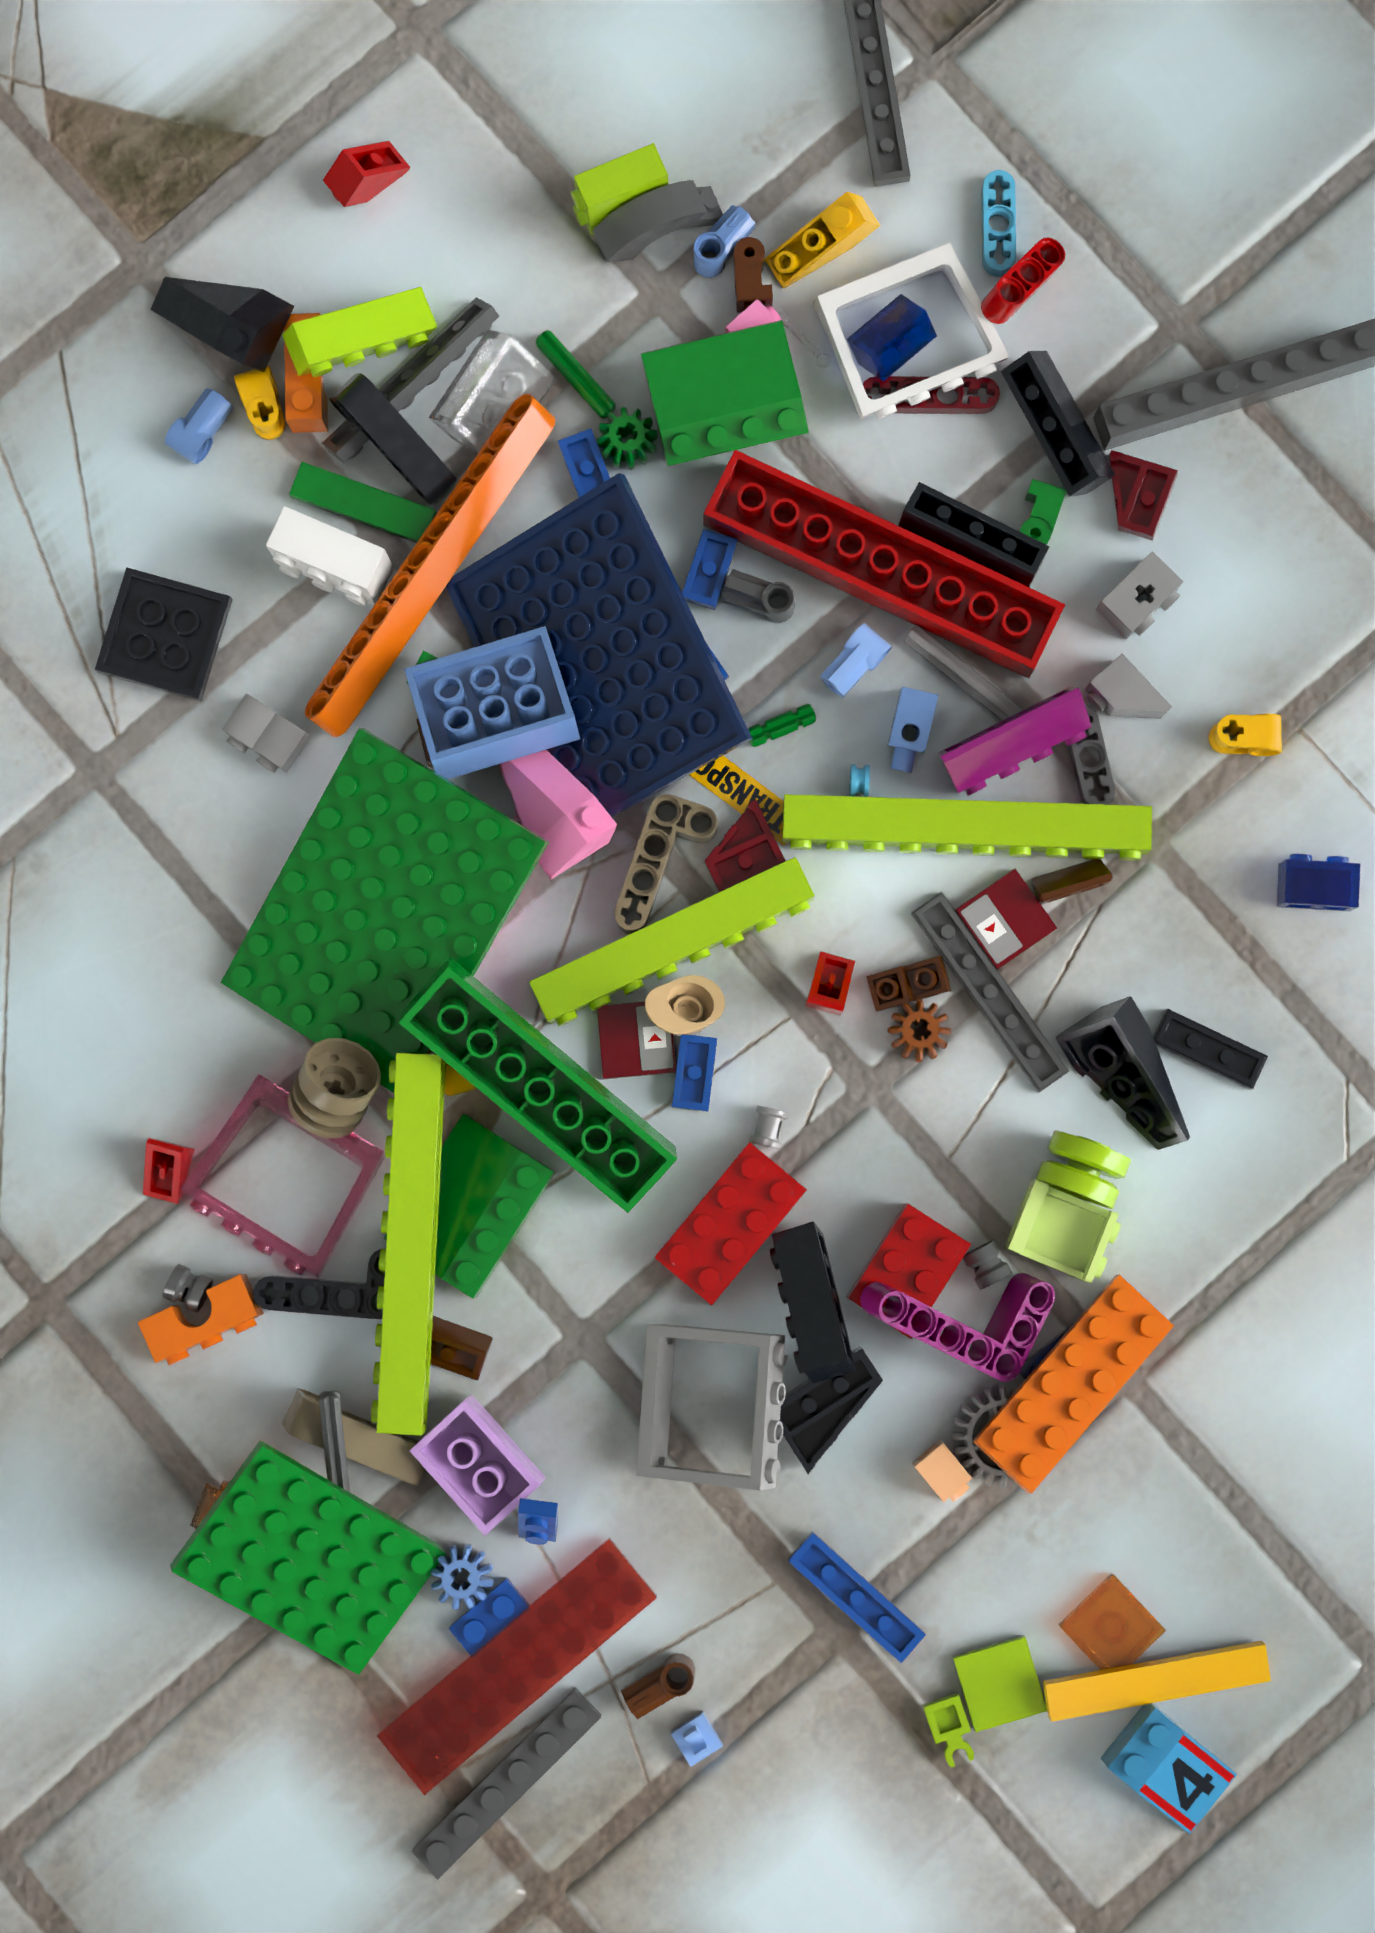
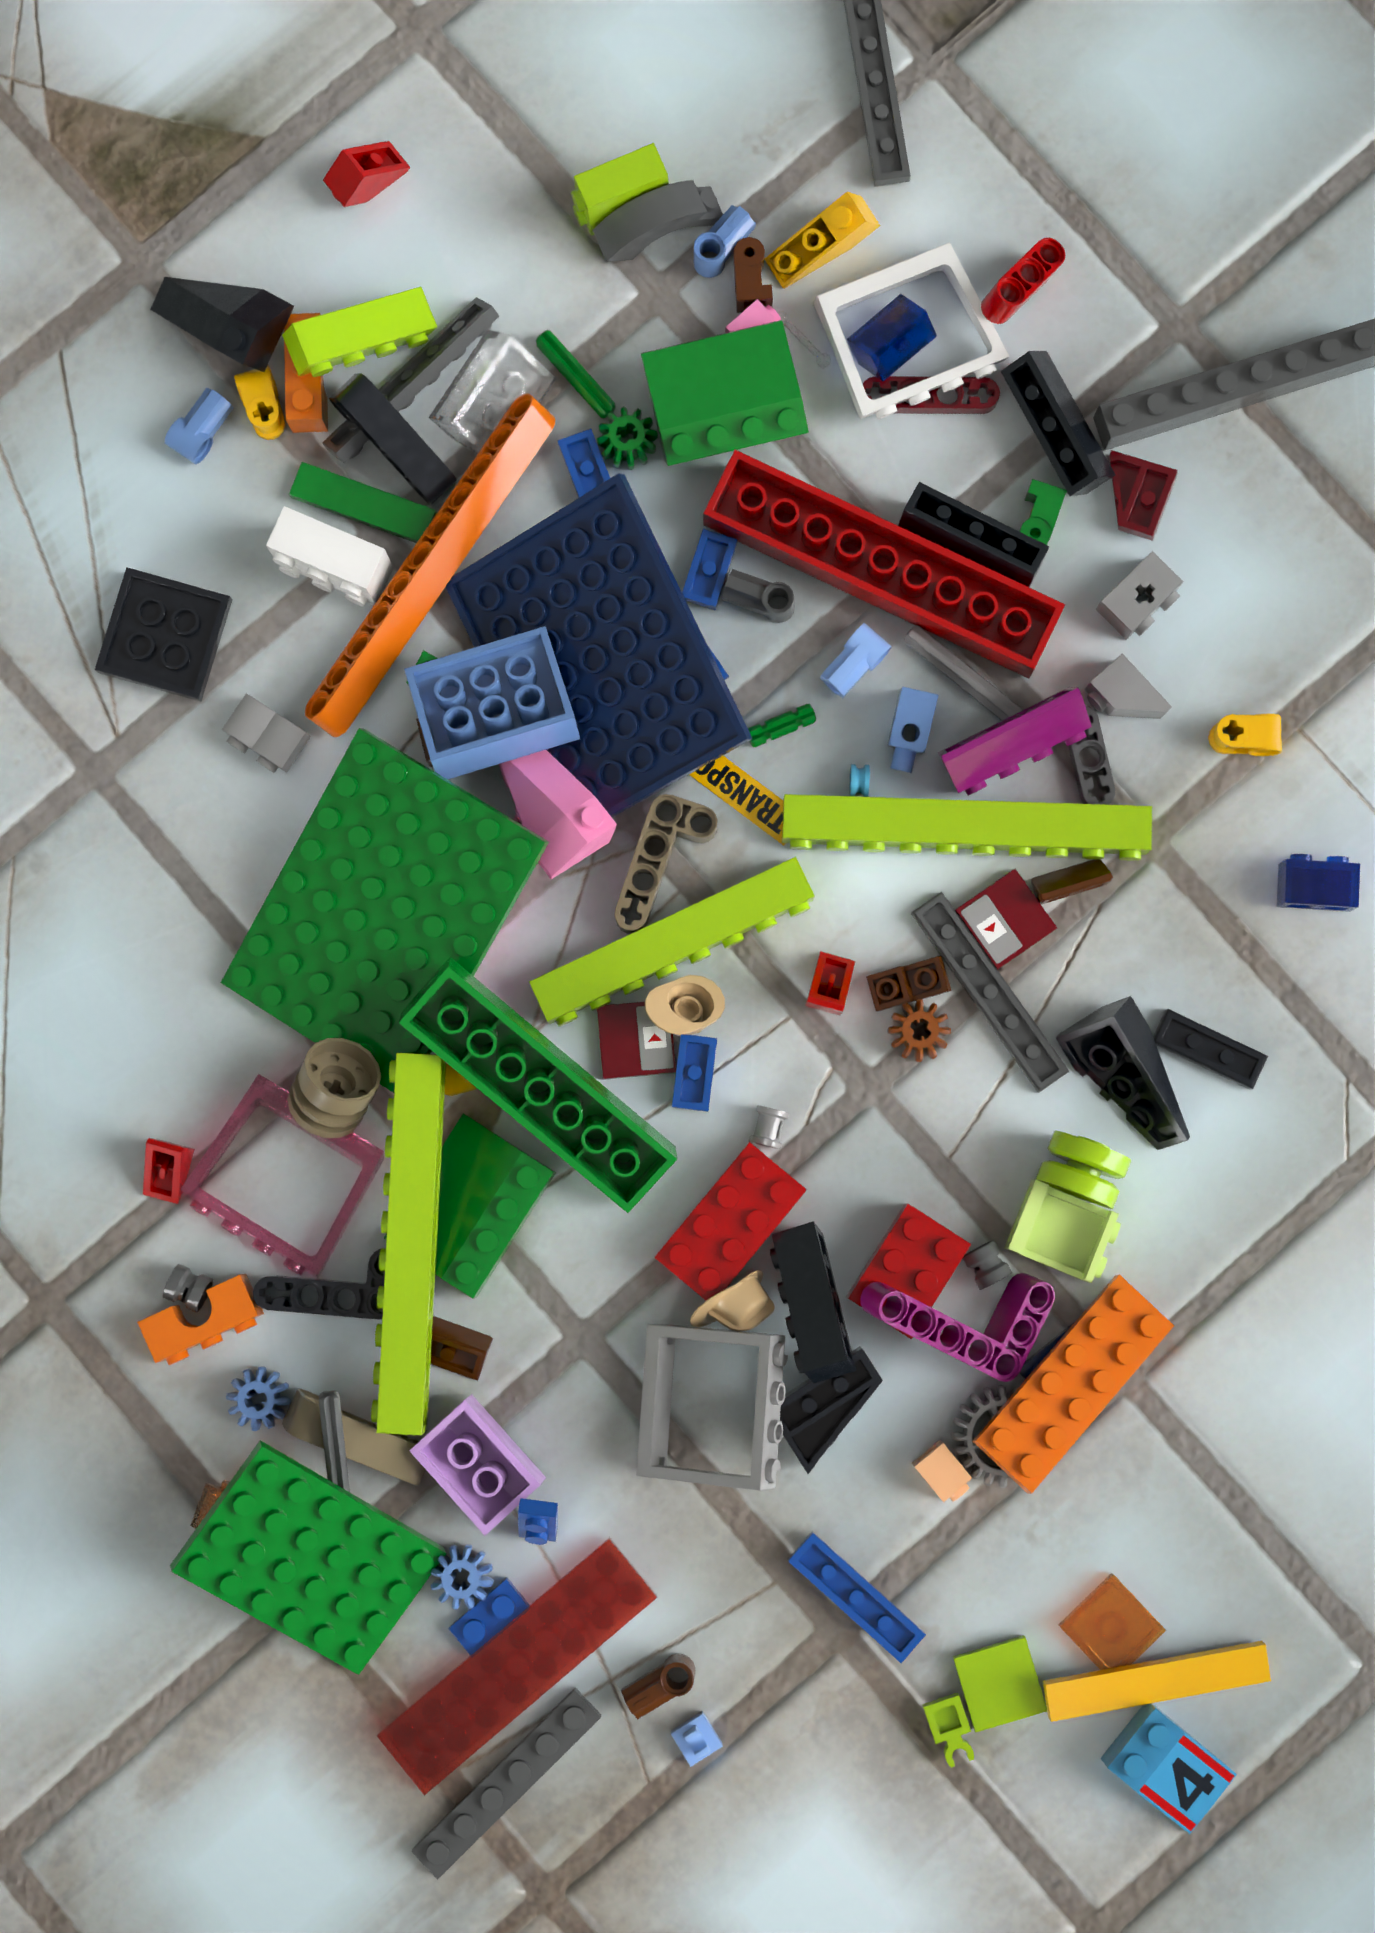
(257, 1412): none -> medium blue gear
(738, 1306): none -> tan piece
(744, 850): dark red wing -> none
(988, 198): medium azure beam -> none

